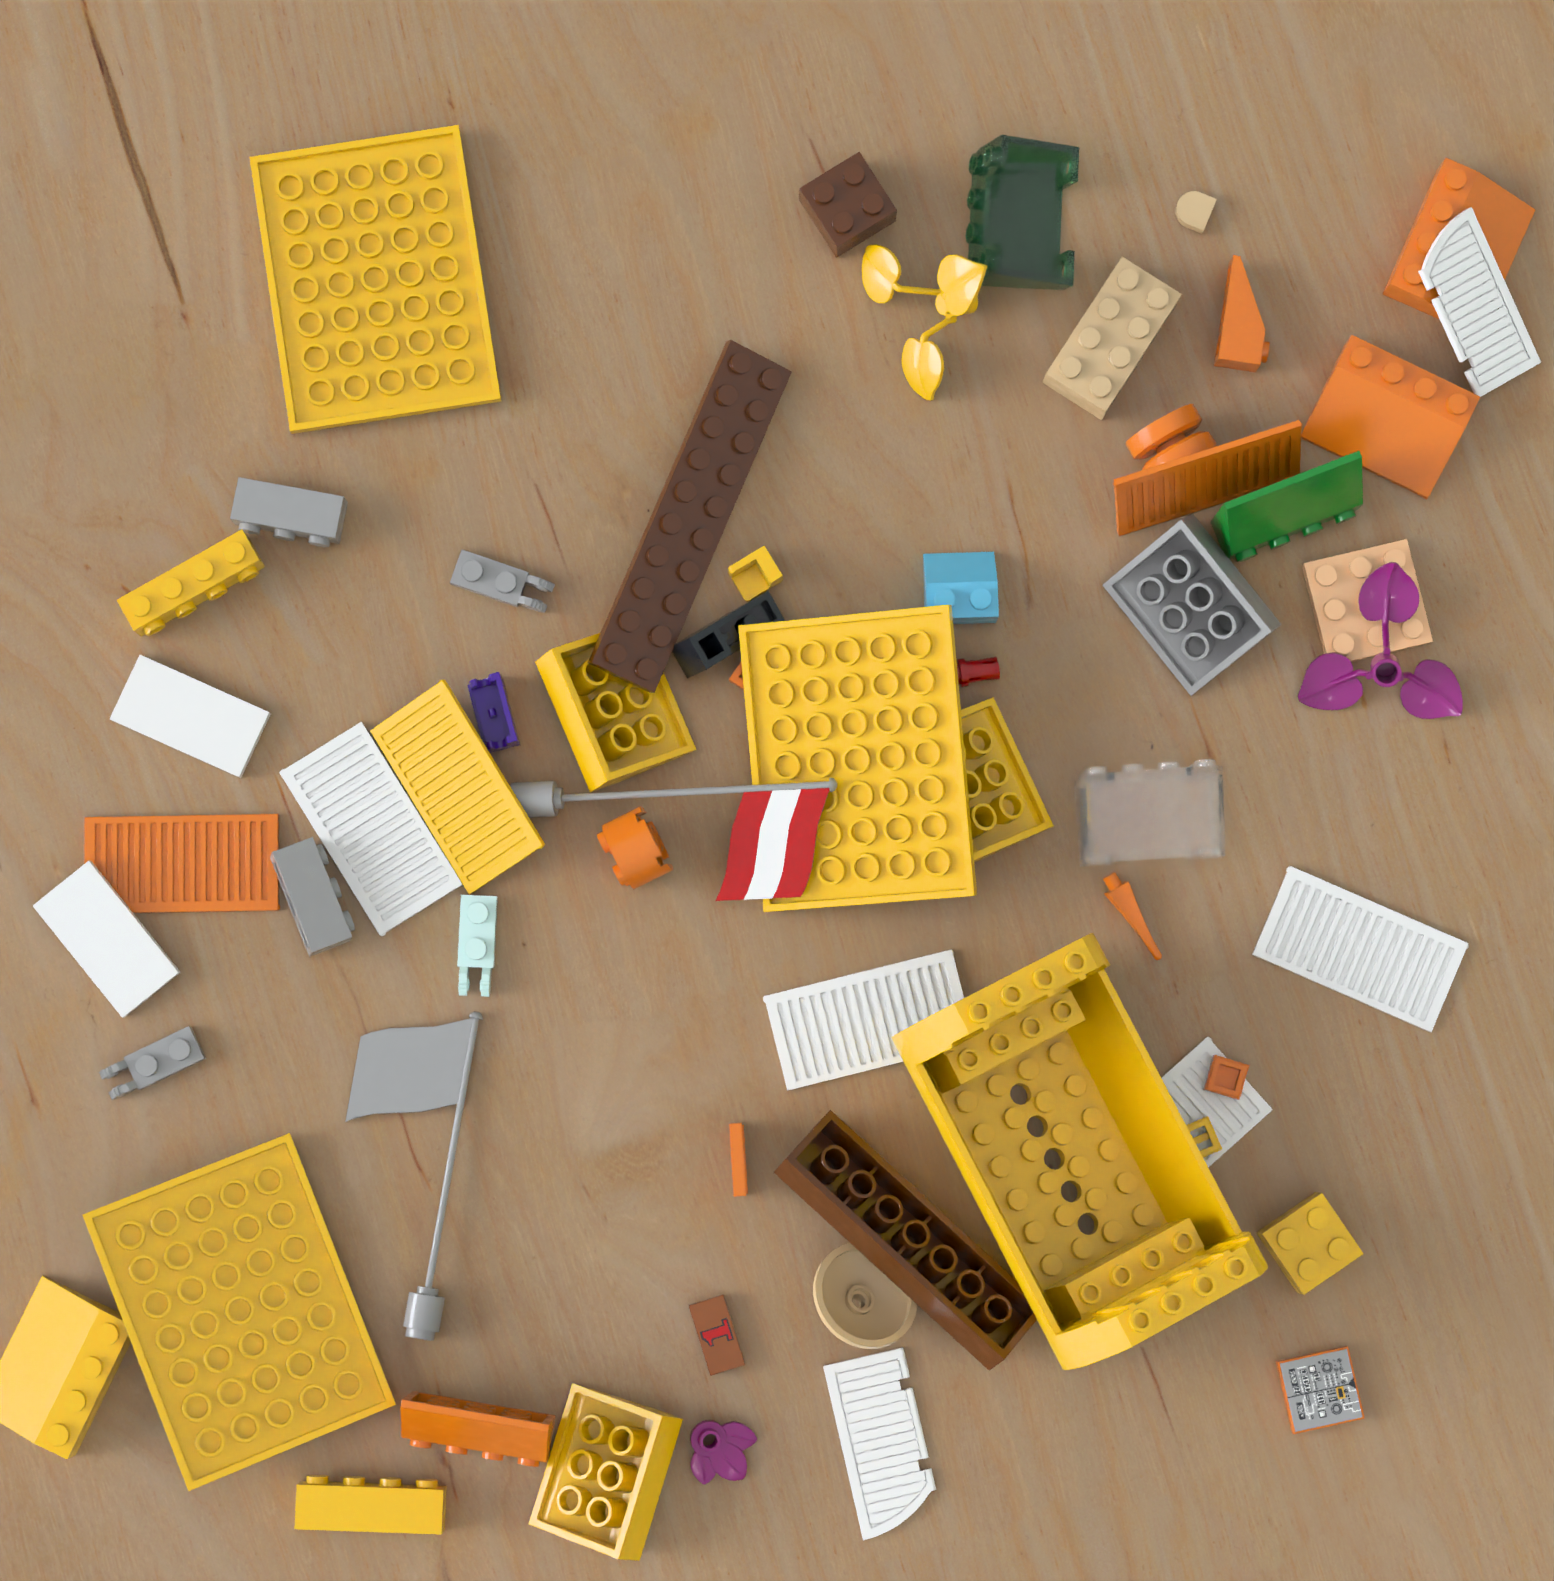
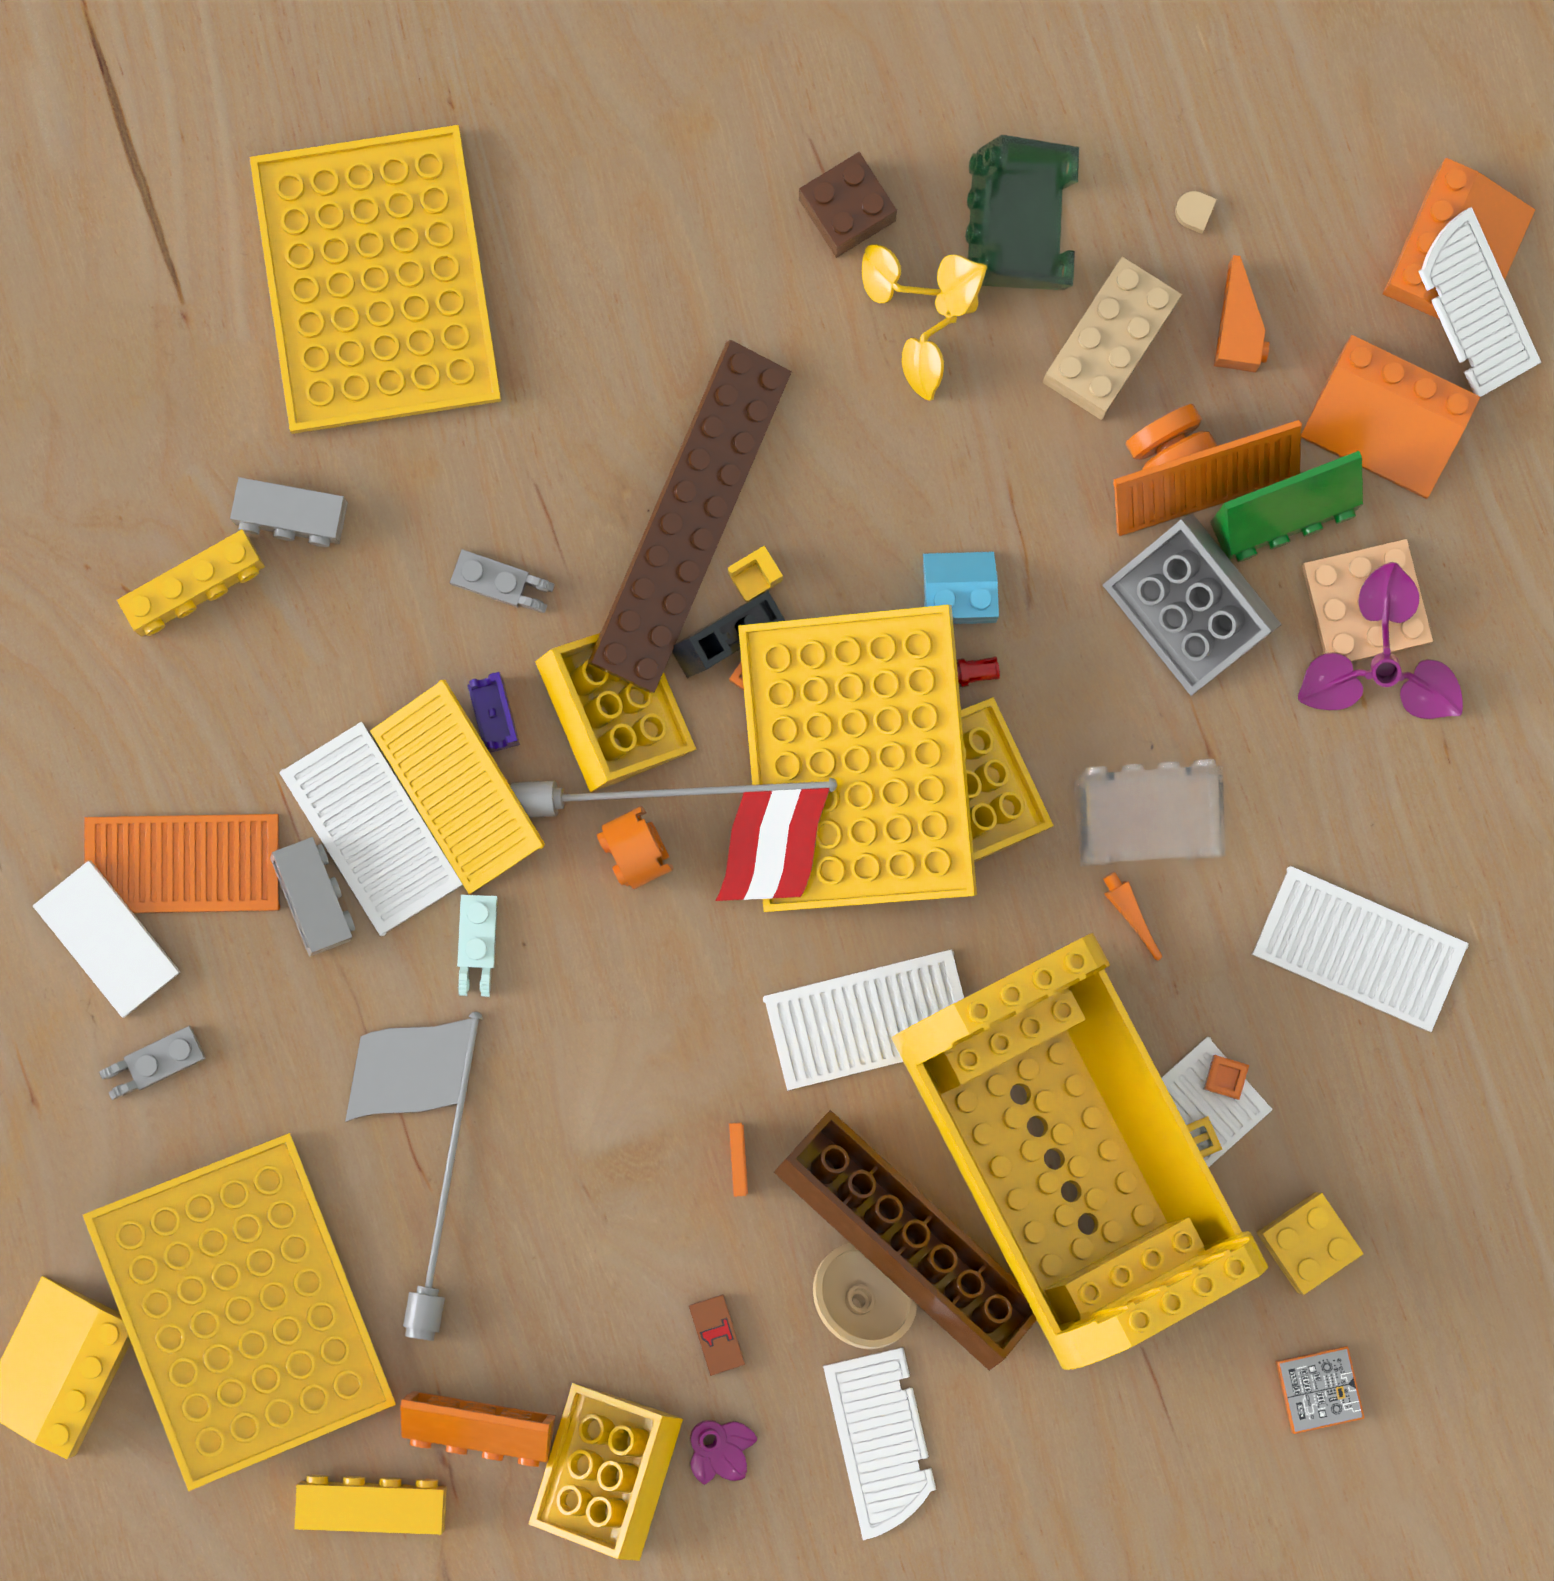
(190, 716): white tile -> none

